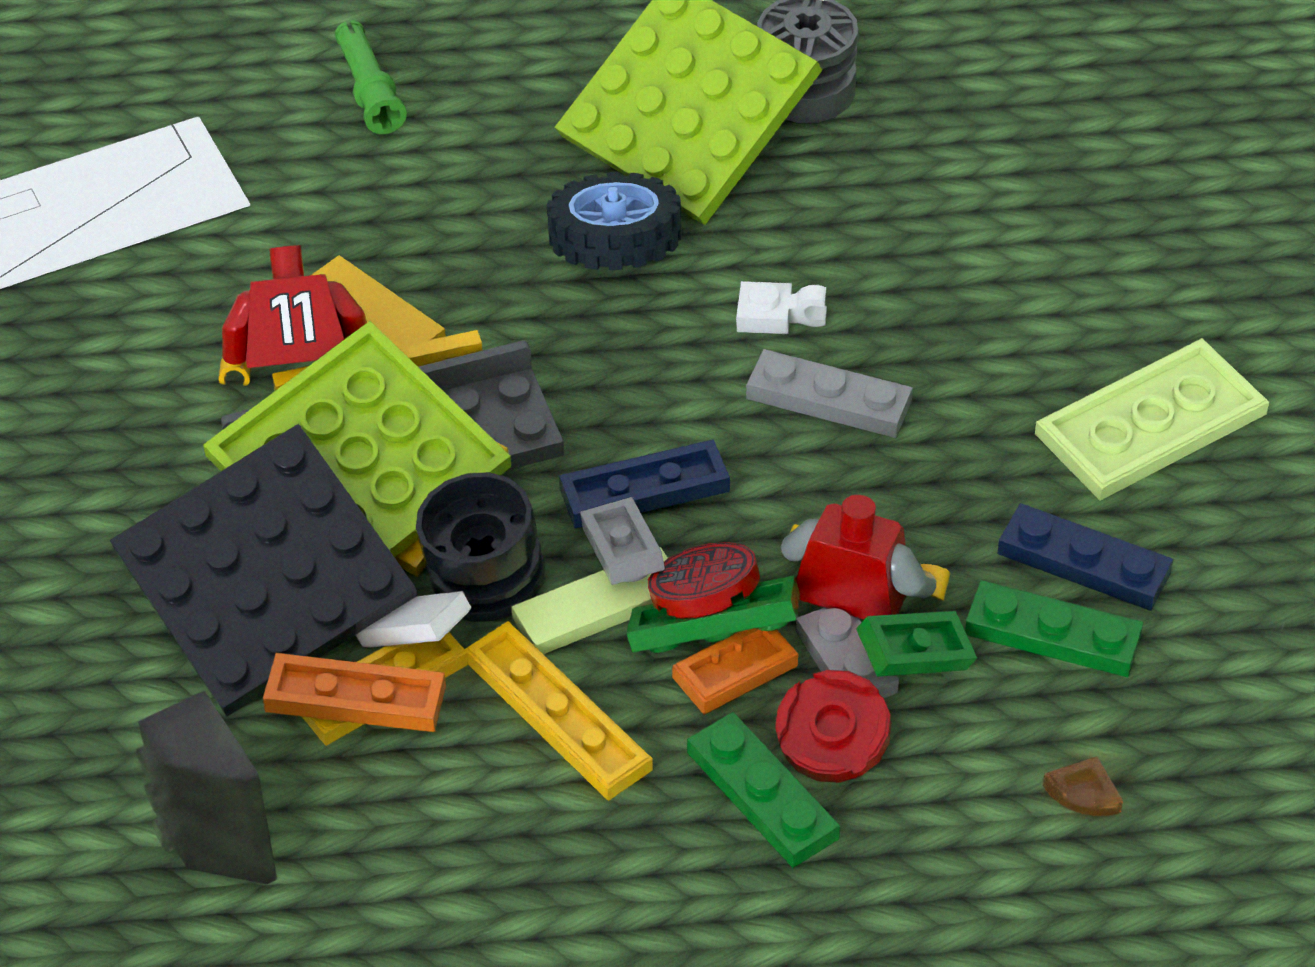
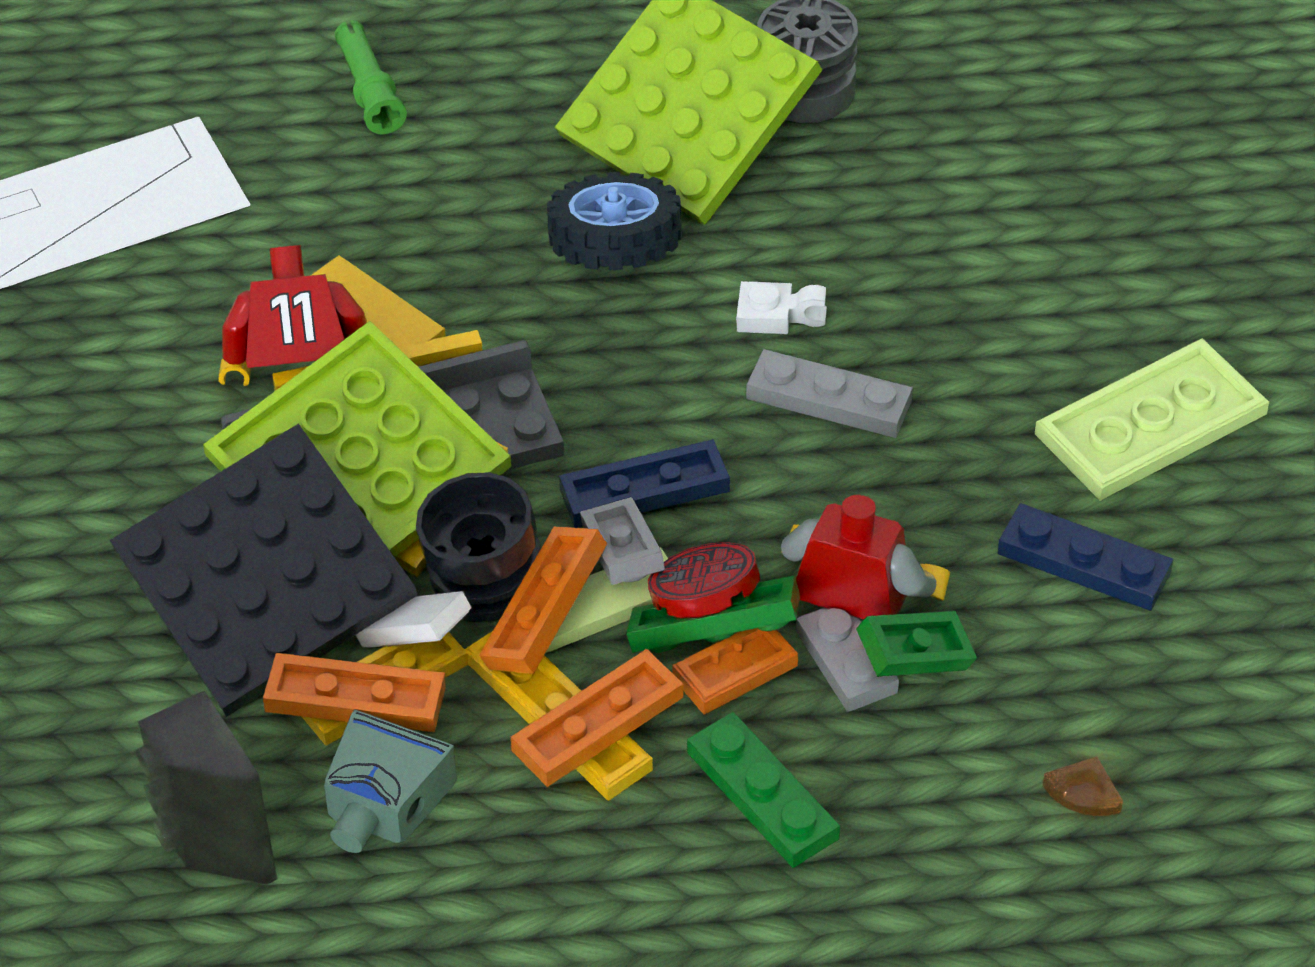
(384, 781): none -> sand green torso
(543, 600): none -> orange plate
(596, 717): none -> orange plate
(833, 726): red tile -> none
(1054, 628): green plate -> none

